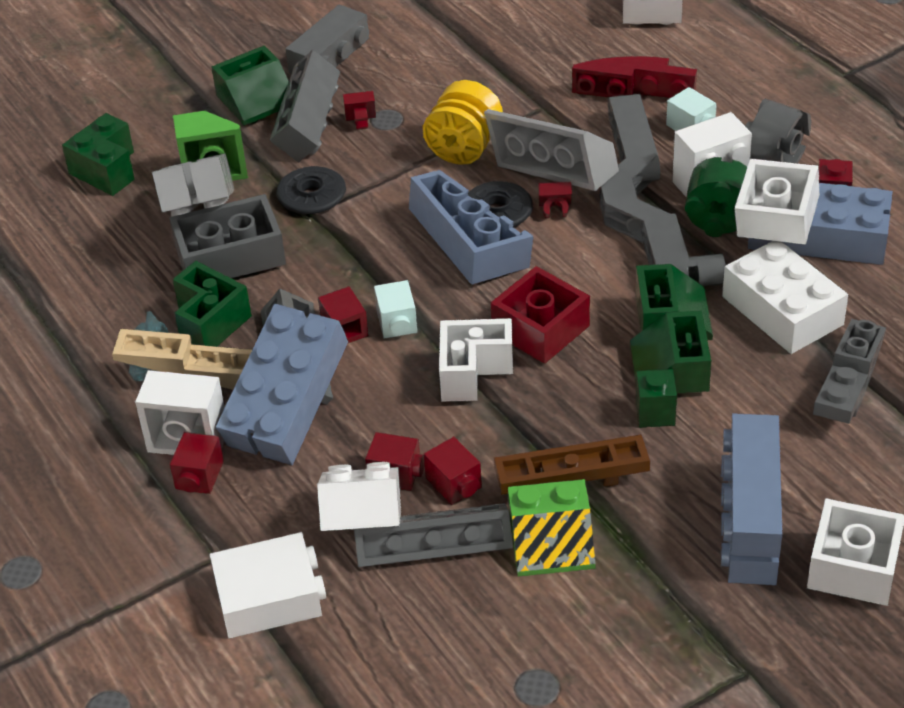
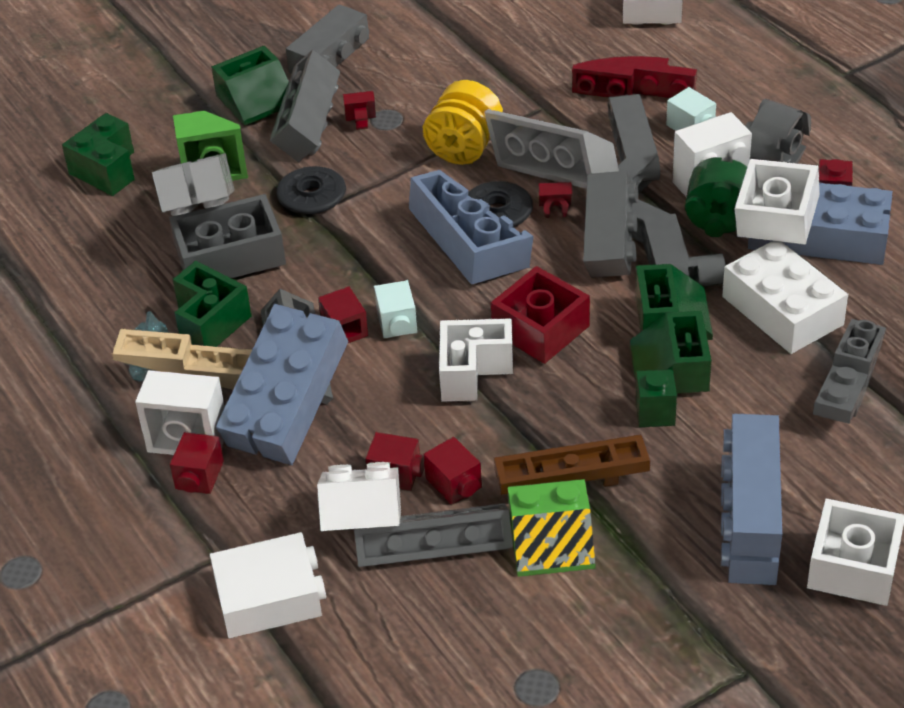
(610, 224): none -> dark grey brick

